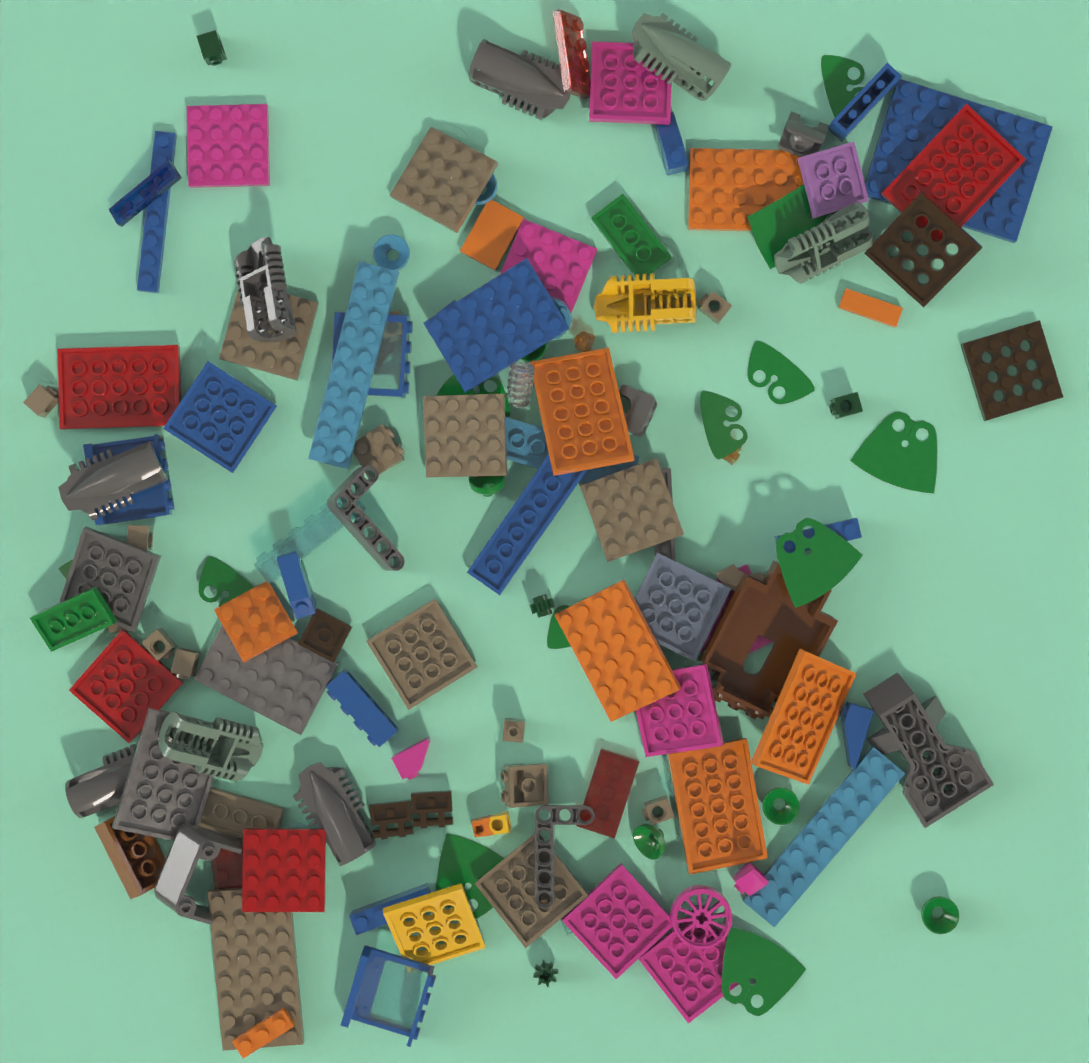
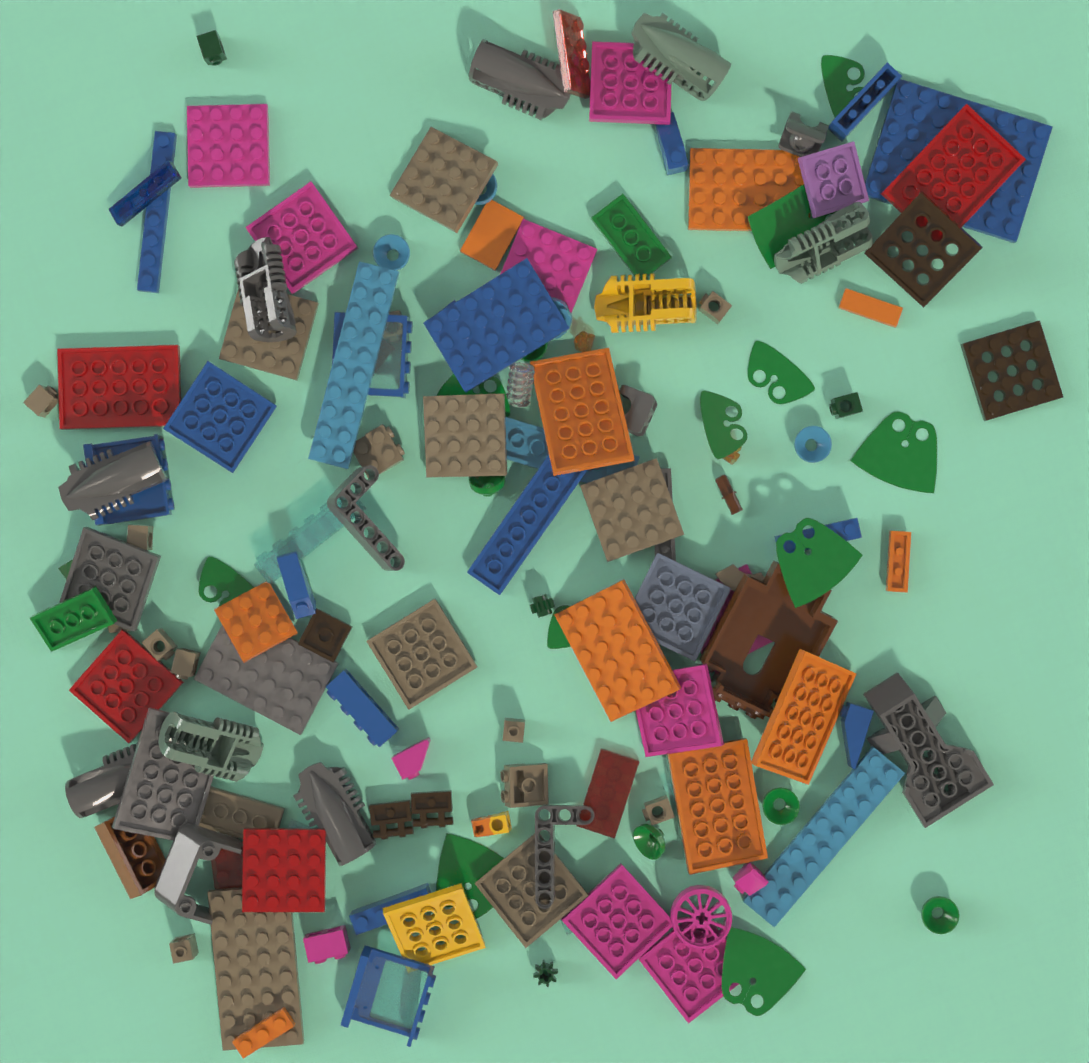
(183, 948): none -> dark tan brick
(307, 234): none -> dark pink plate
(327, 944): none -> dark pink brick
(728, 494): none -> reddish brown axle
(822, 440): none -> dark azure piece
(898, 561): none -> orange plate

